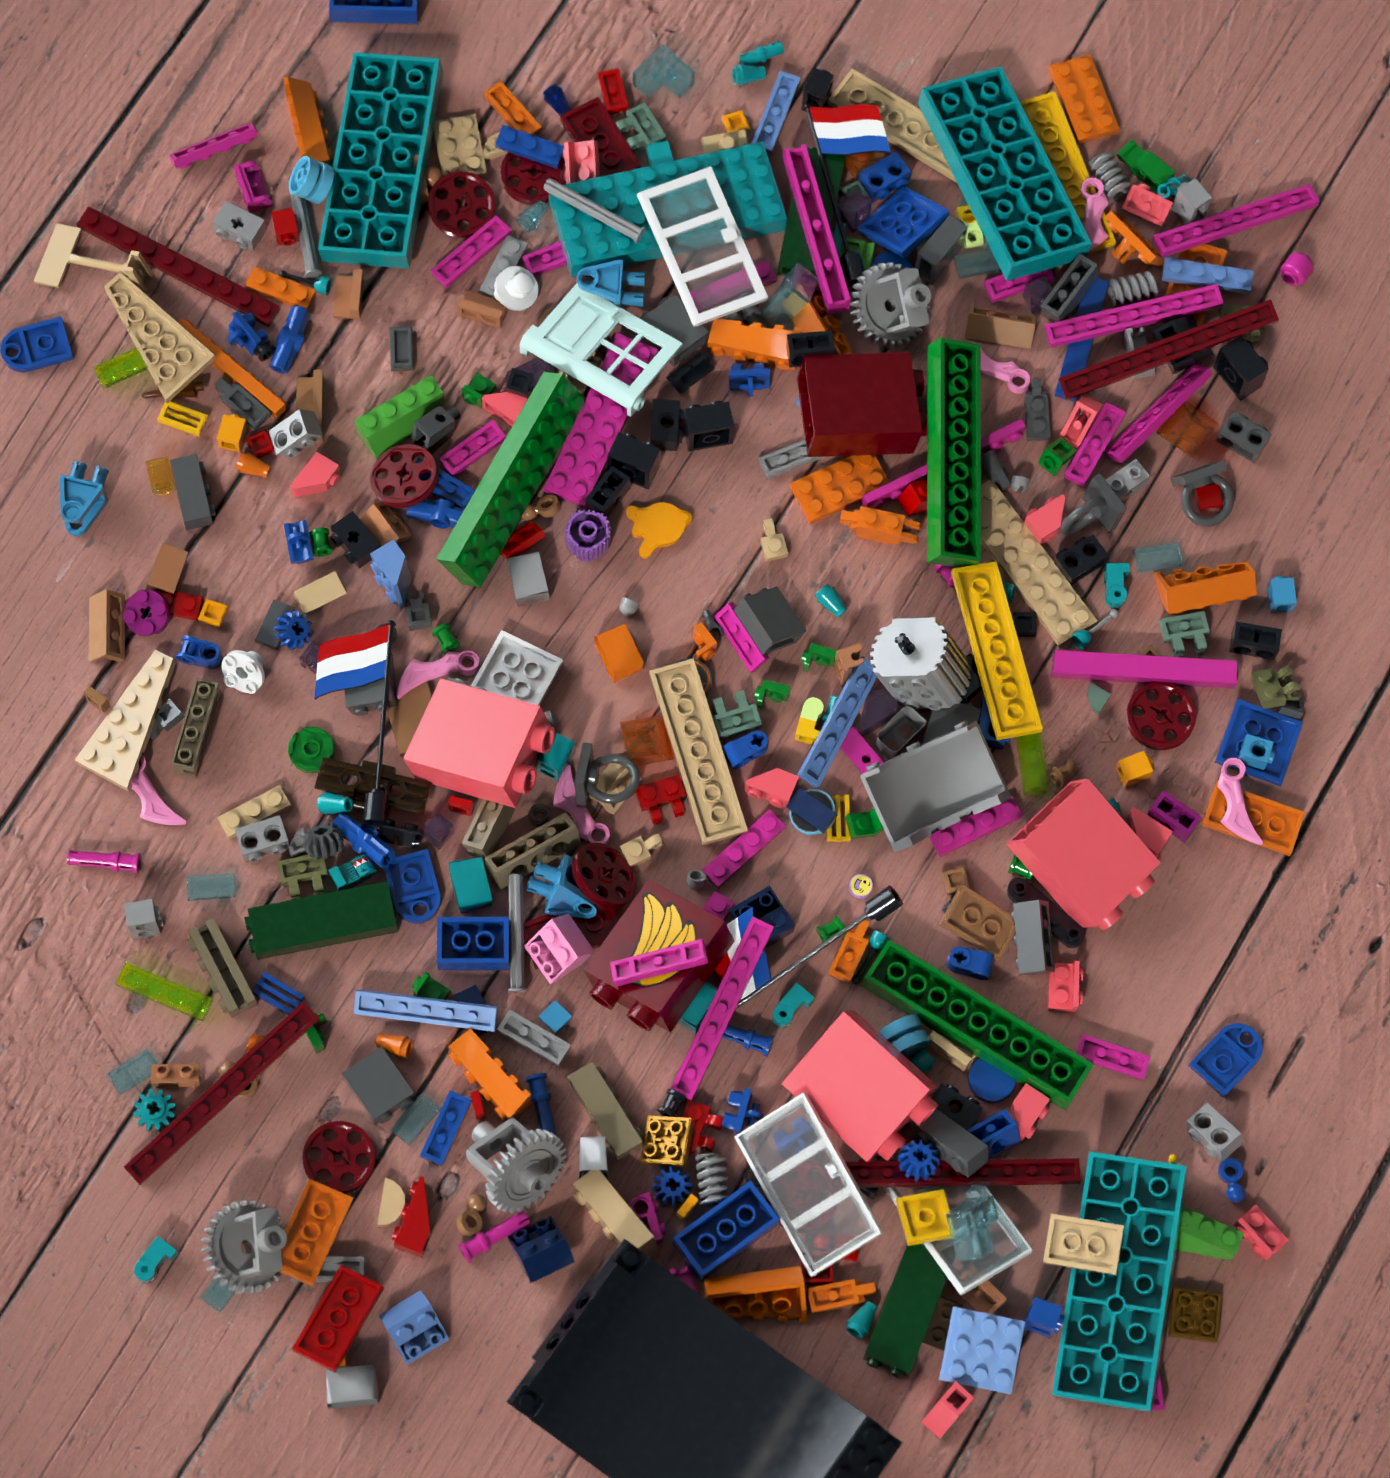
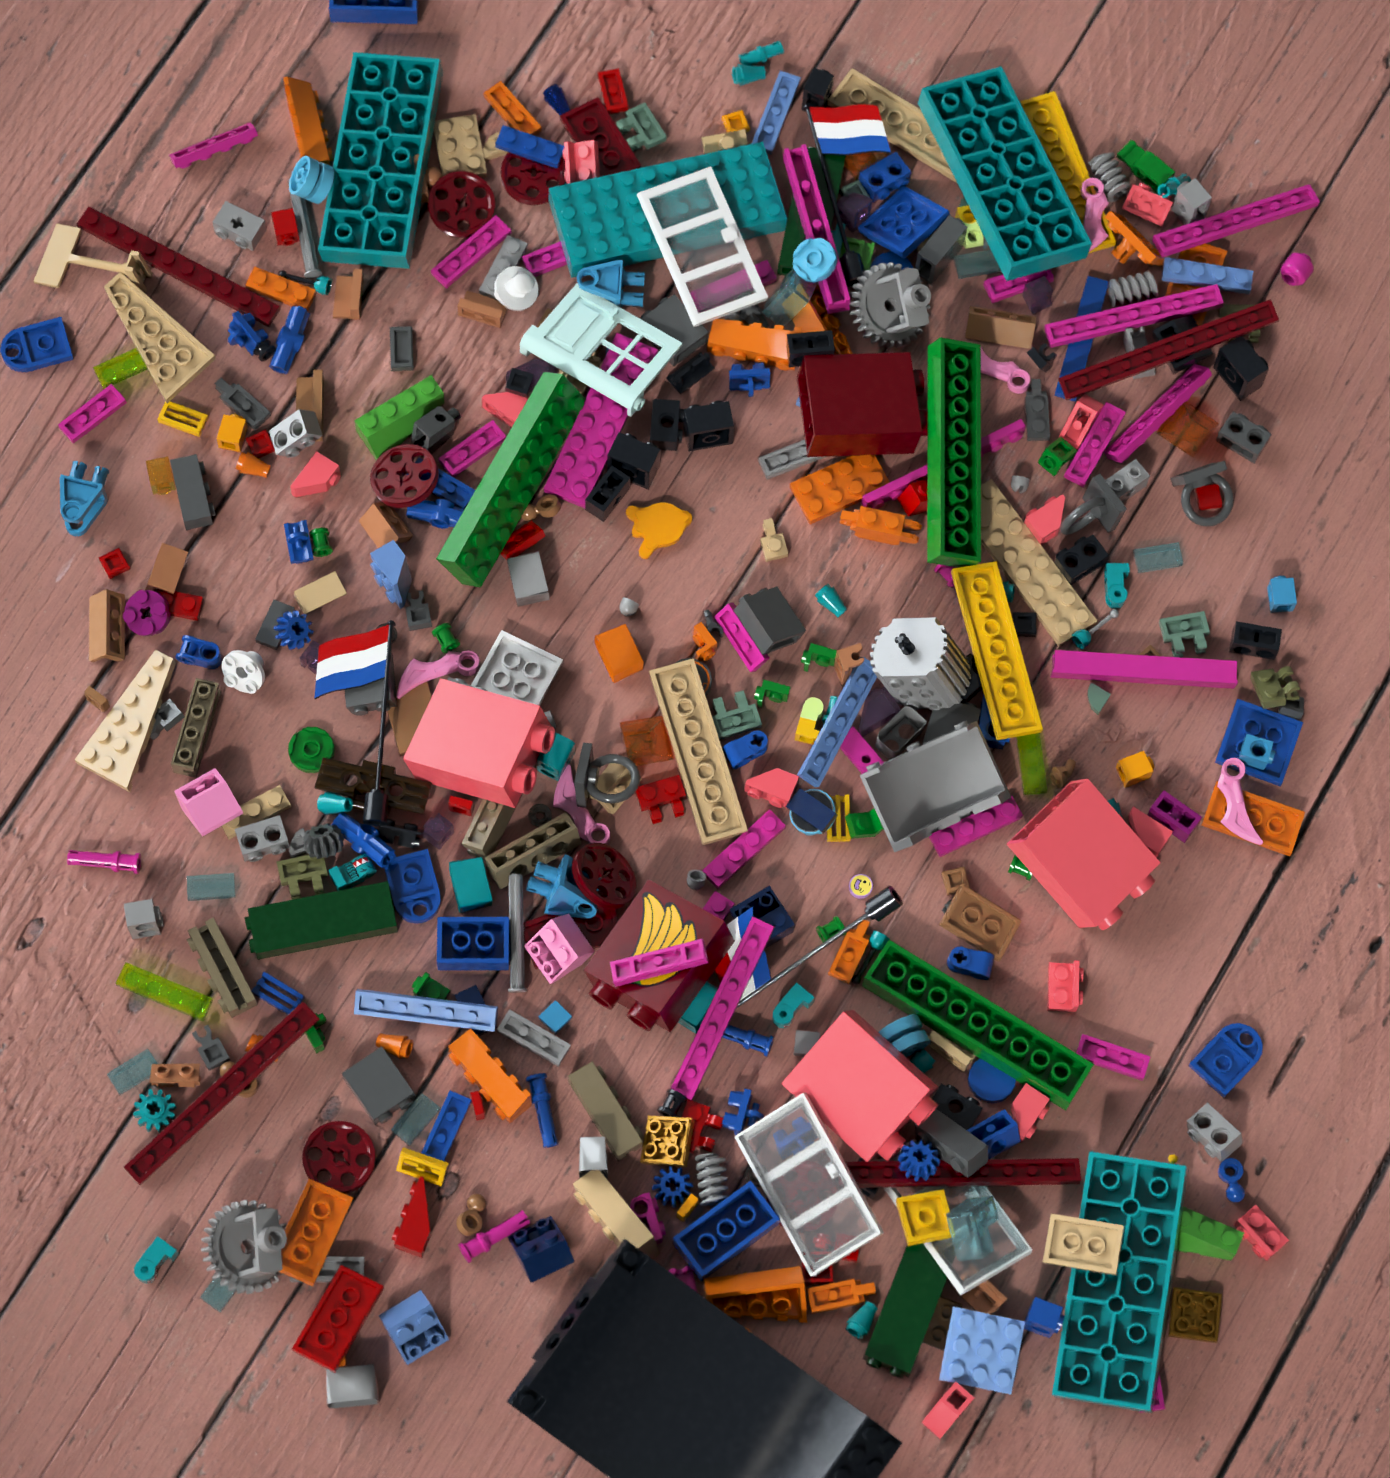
(92, 413): none -> dark pink plate
(114, 563): none -> red tile
(153, 806): bright pink piece -> none
(189, 391): reddish brown piece -> none
(208, 802): none -> bright pink slope
(211, 1050): none -> dark grey plate
(213, 613): light orange tile -> none
(237, 374): orange piece -> none
(252, 186): dark pink hinge -> none
(352, 528): black brick -> none
(391, 1203): tan tile -> none
(423, 1164): none -> yellow tile
(477, 389): green bracket -> none
(524, 1170): light grey piece -> none
(530, 218): clear light blue cone -> none
(588, 546): medium lavender brick -> none
(594, 210): light grey axle -> none
(638, 851): tan plate -> none
(658, 153): teal brick -> none
(663, 69): clear light blue panel -> none
(805, 1041): none -> light grey tile
(814, 260): none -> medium azure tile
(995, 470): dark grey hinge -> none
(1033, 937): brick -> none
(1039, 357): none -> black tile
(1060, 922): black plate -> none
(1070, 289): dark grey brick -> none
(1084, 99): orange plate -> none
(1163, 725): dark red wedge -> none
(1205, 586): orange wedge -> none

